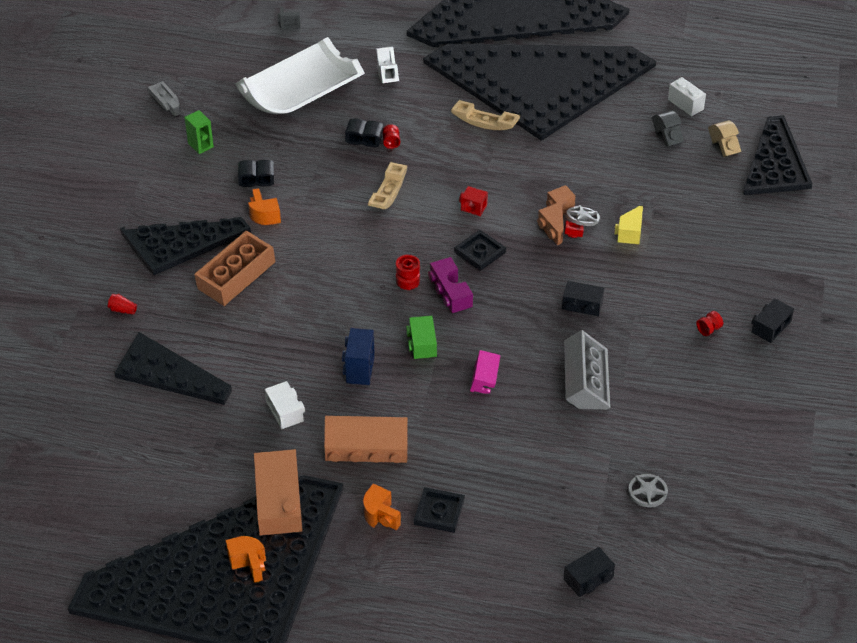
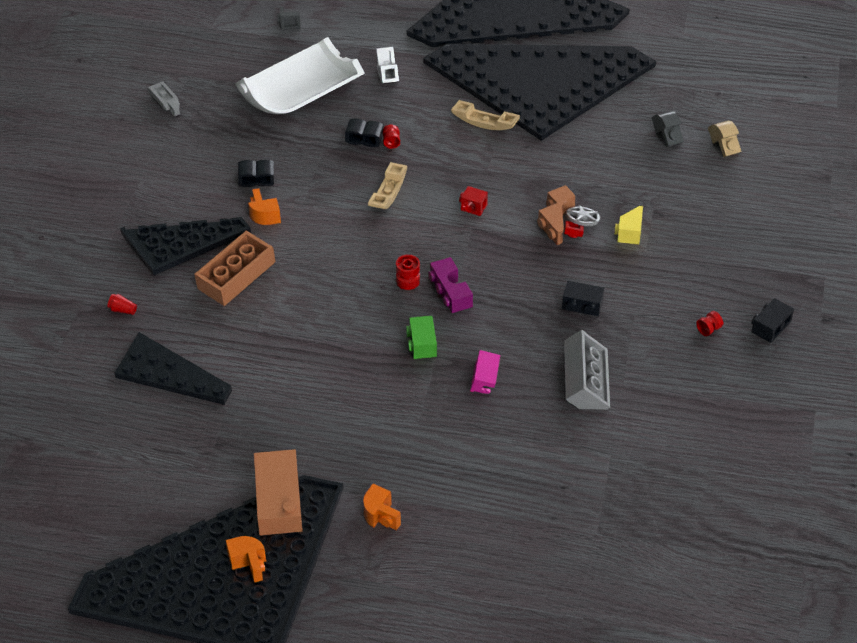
(199, 132): bright green brick -> none
(284, 405): white brick -> none
(359, 356): dark blue brick -> none
(366, 439): nougat slope -> none
(439, 510): black plate -> none
(480, 250): black plate -> none
(589, 572): black brick -> none
(648, 490): light grey wheel -> none
(686, 96): white brick -> none
(777, 161): black wing -> none

